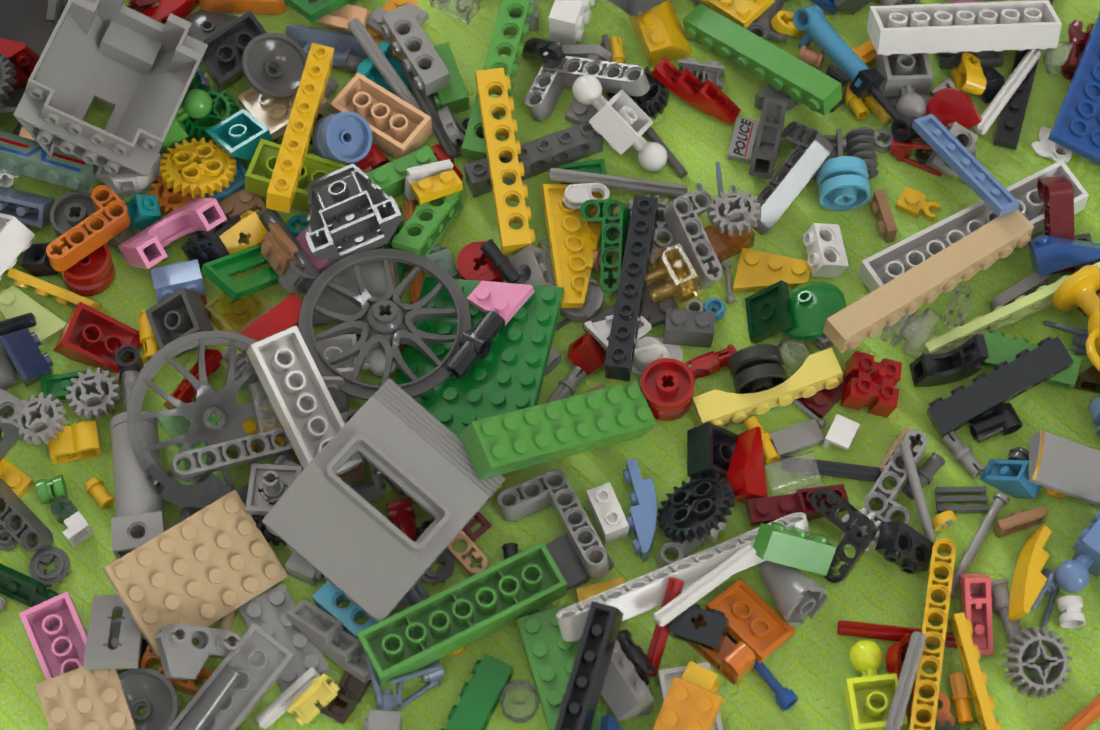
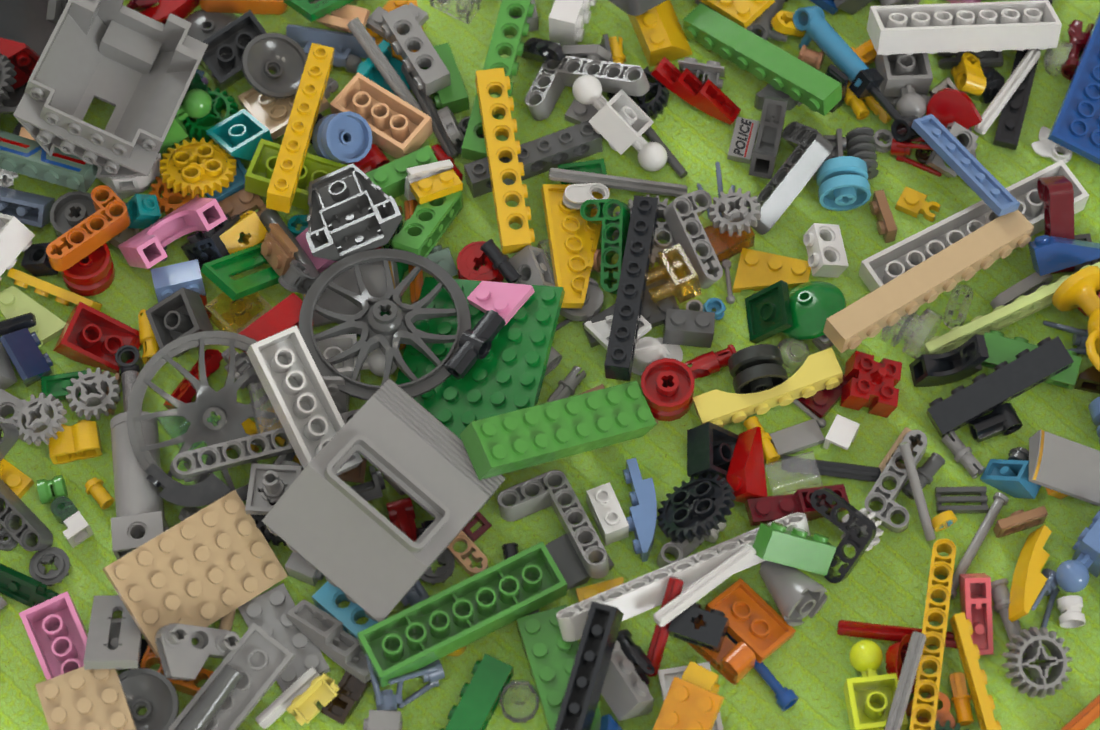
(586, 354): red panel -> none
(904, 547): black brick -> none

